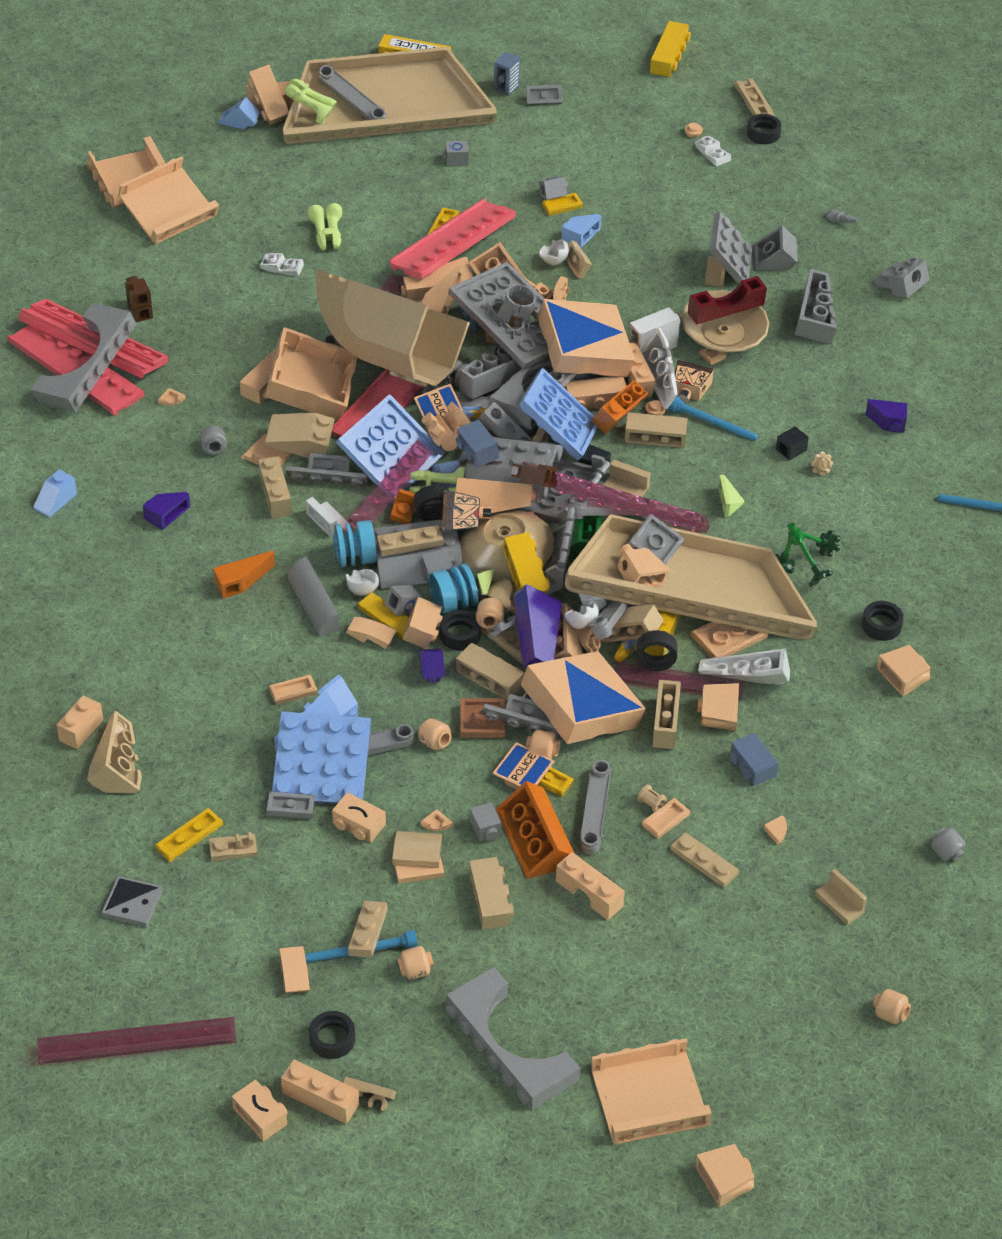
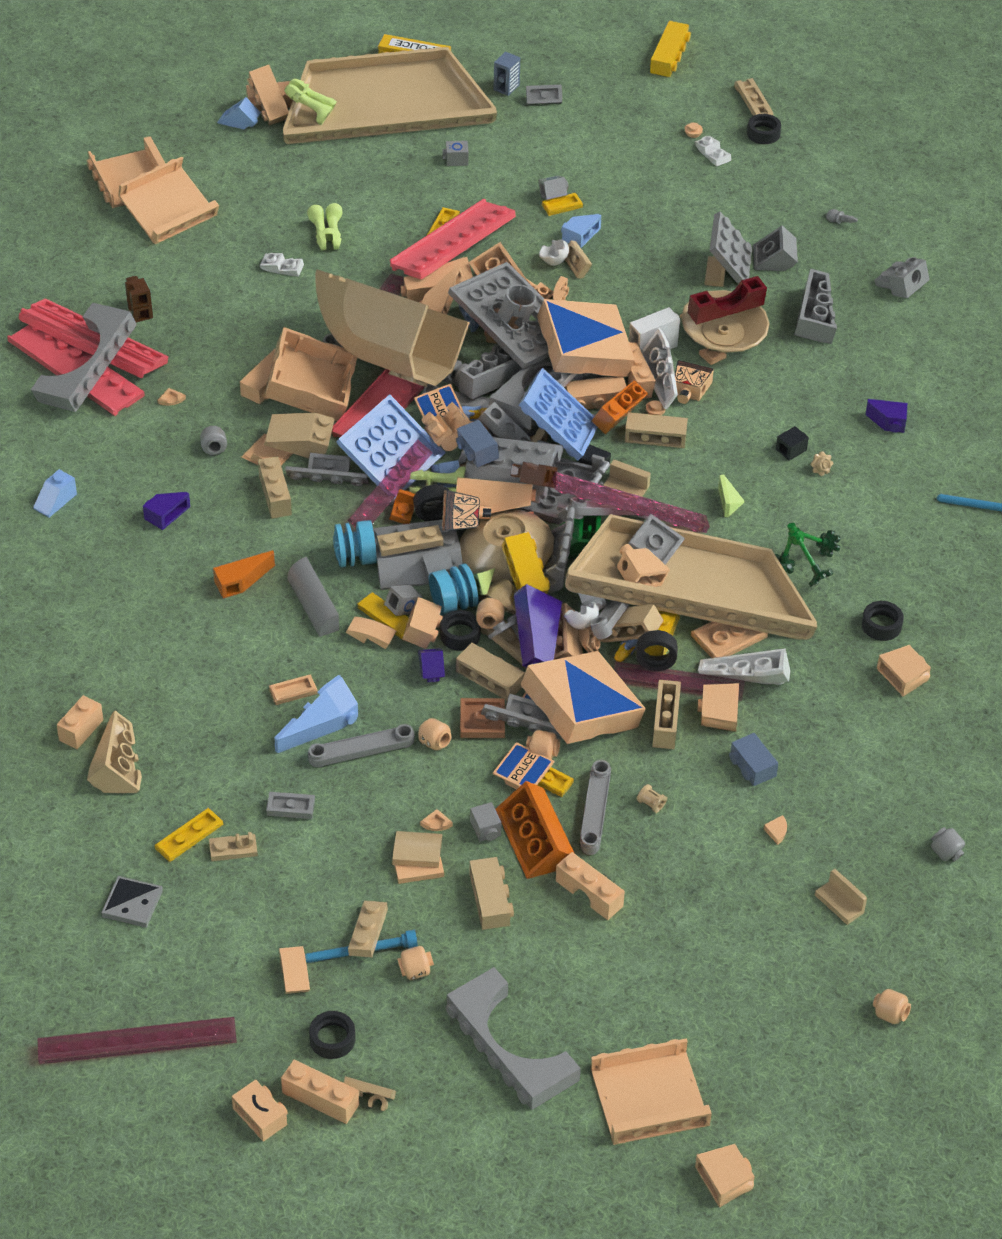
(322, 756): light blue plate -> none
(324, 516): white panel -> none
(350, 94): light grey piece -> none
(358, 817): light nougat brick -> none
(362, 582): white hair -> none
(665, 818): light nougat tile -> none
(678, 406): dark azure piece -> none
(704, 859): tan plate -> none

